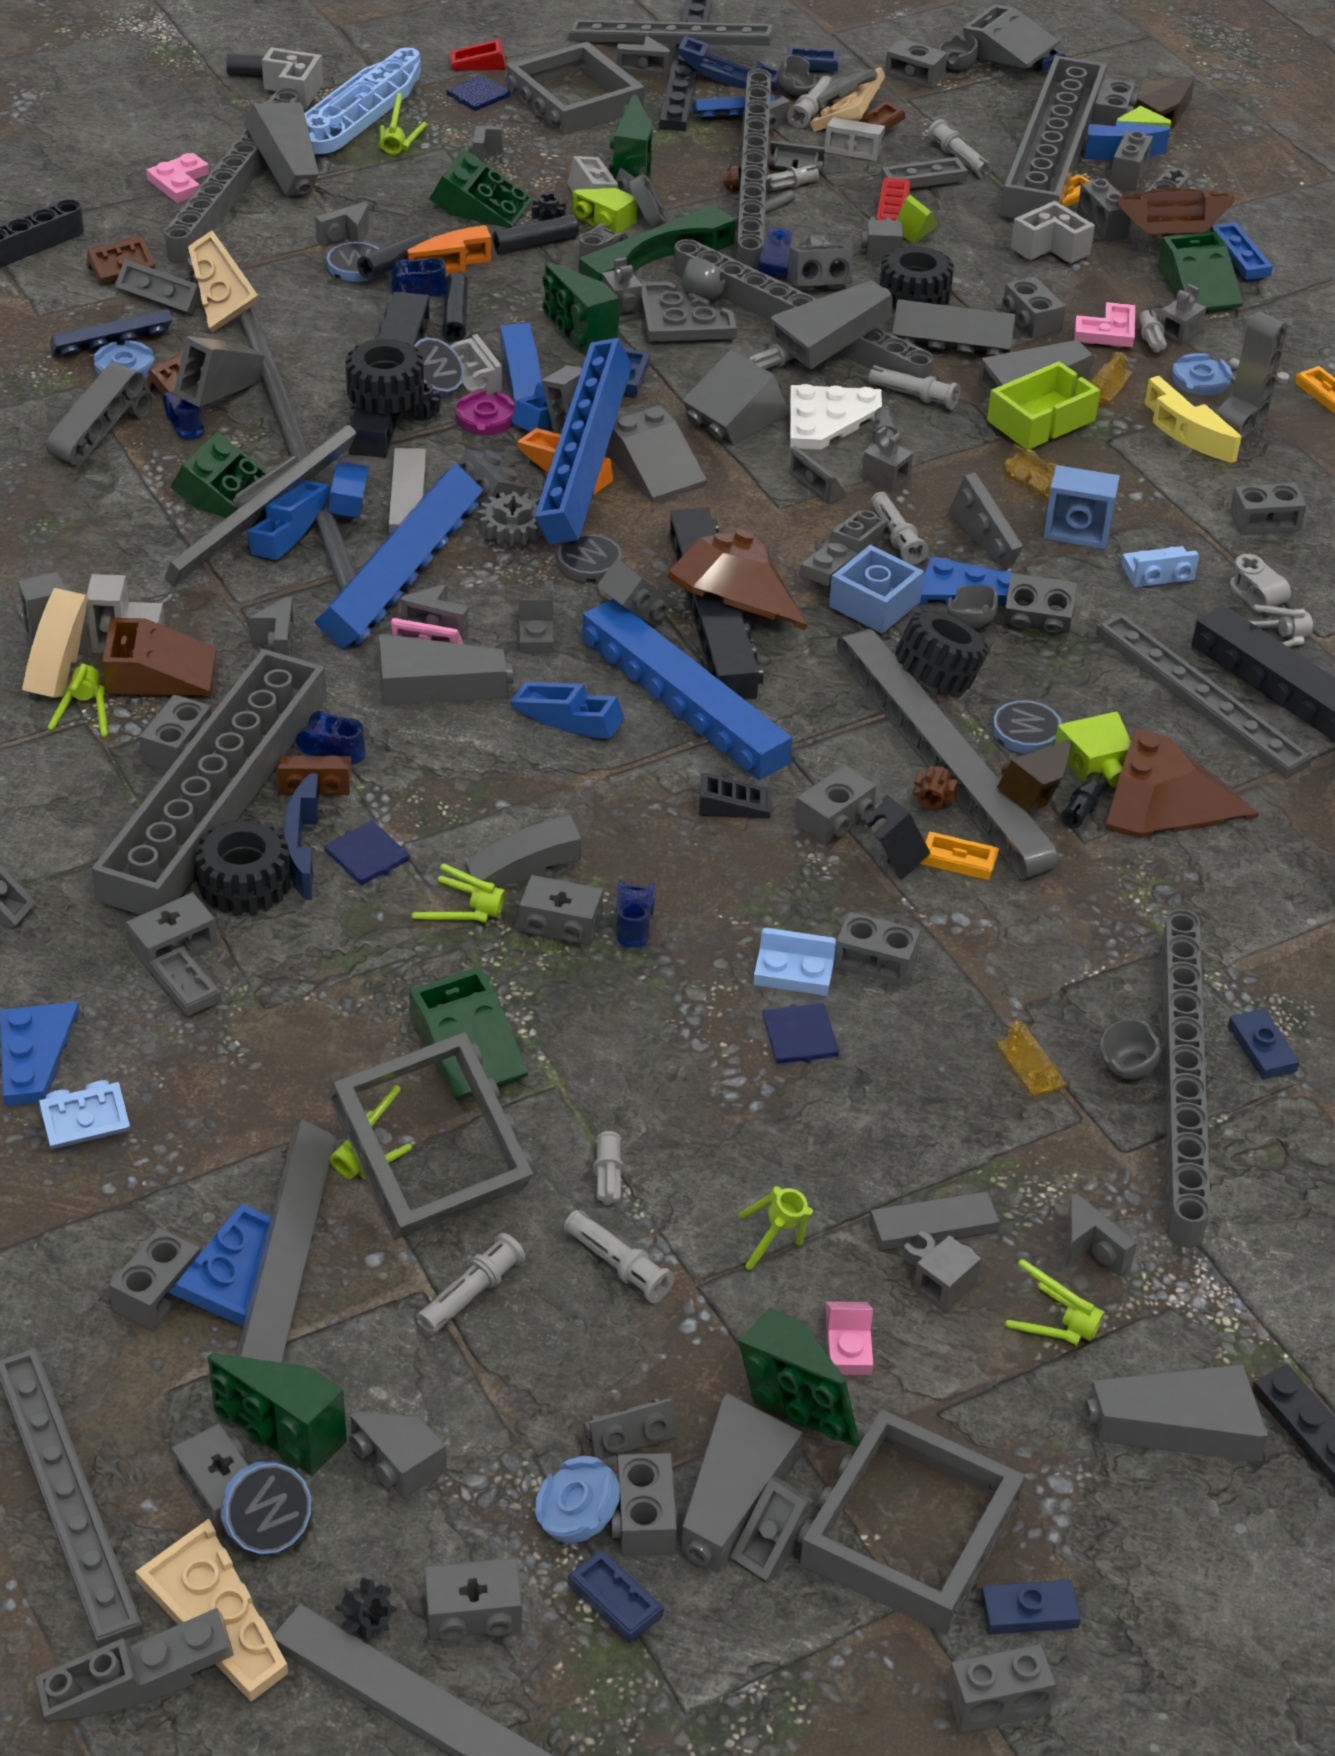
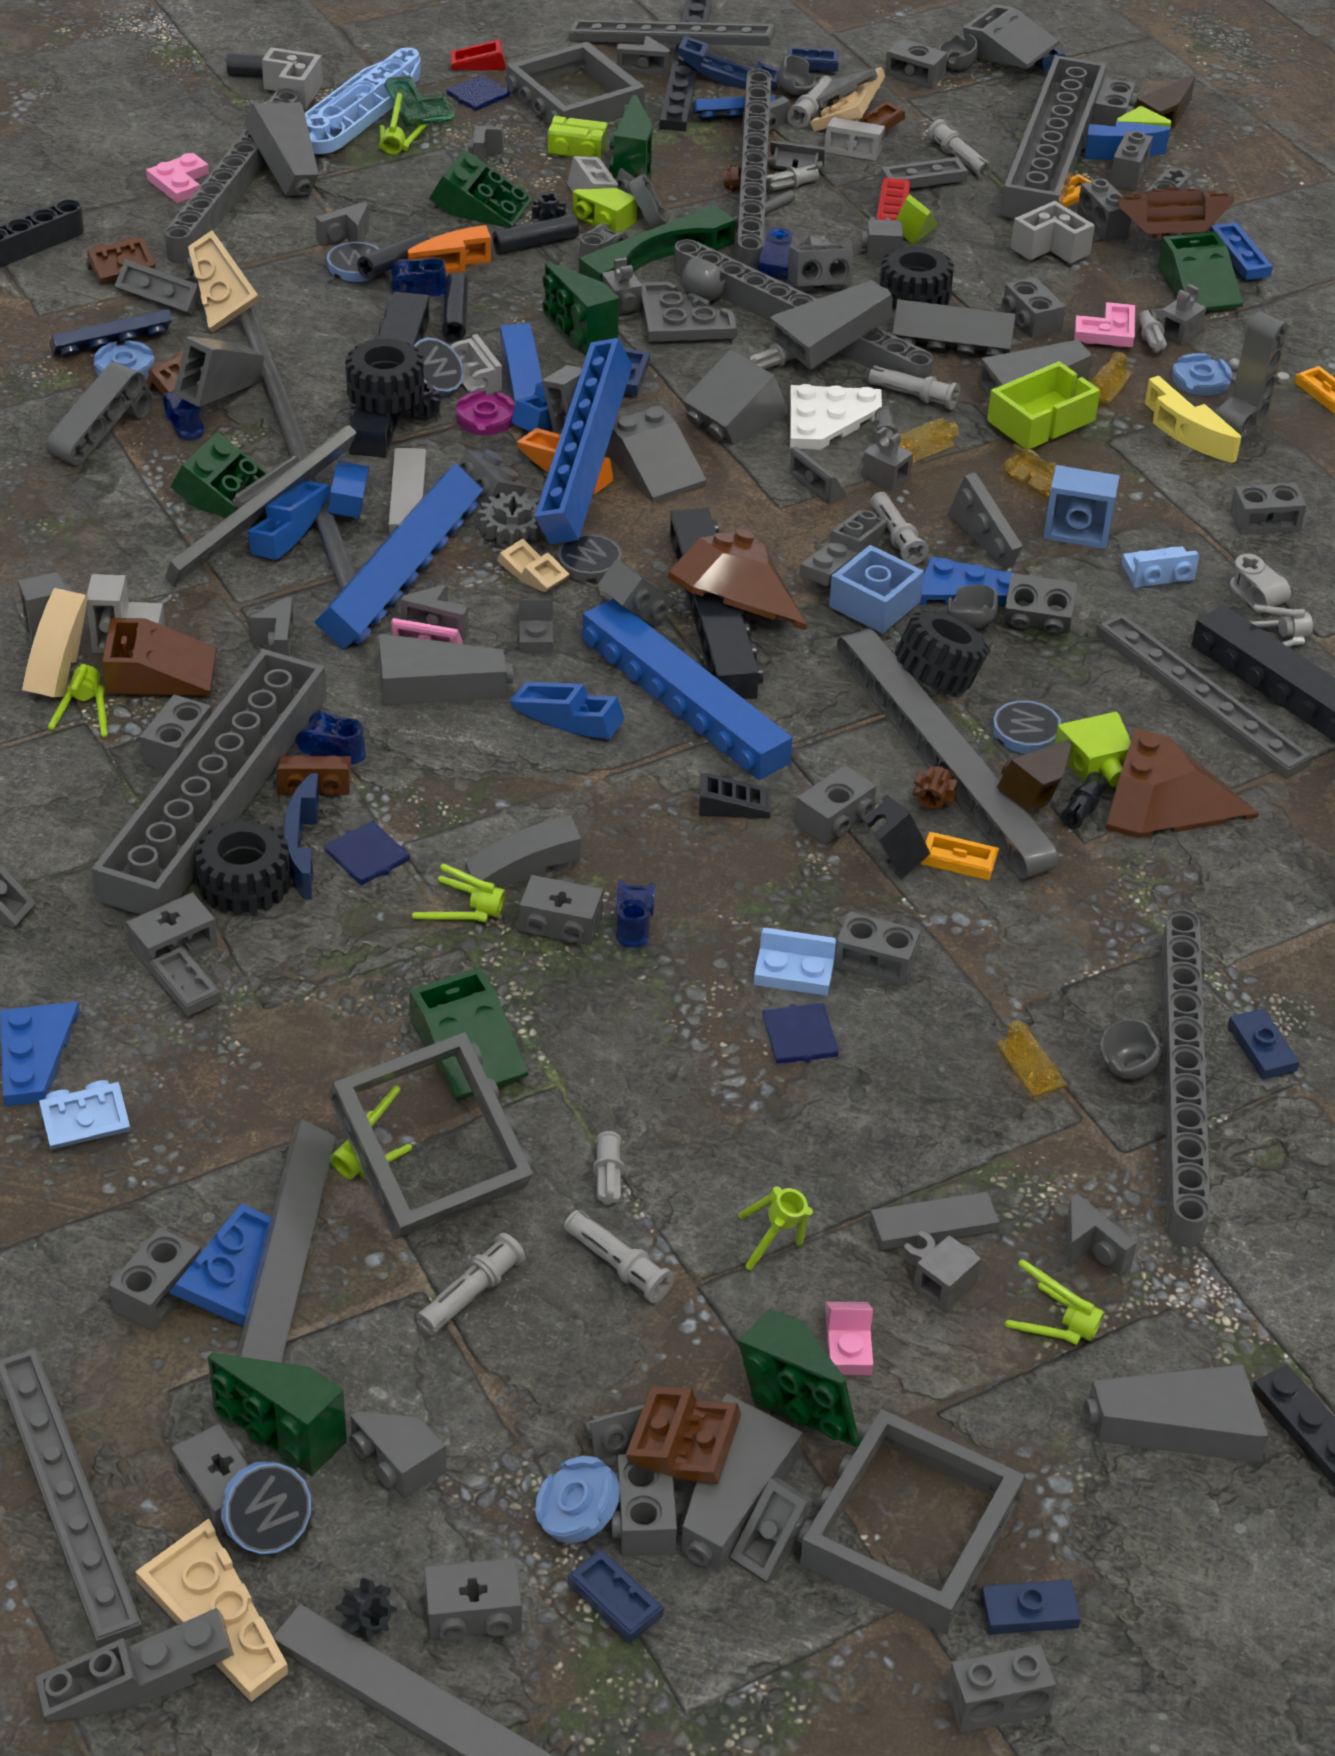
(417, 108): none -> clear green plate
(531, 568): none -> tan slope
(577, 137): none -> lime brick
(683, 1435): none -> reddish brown slope
(929, 438): none -> clear yellow hinge

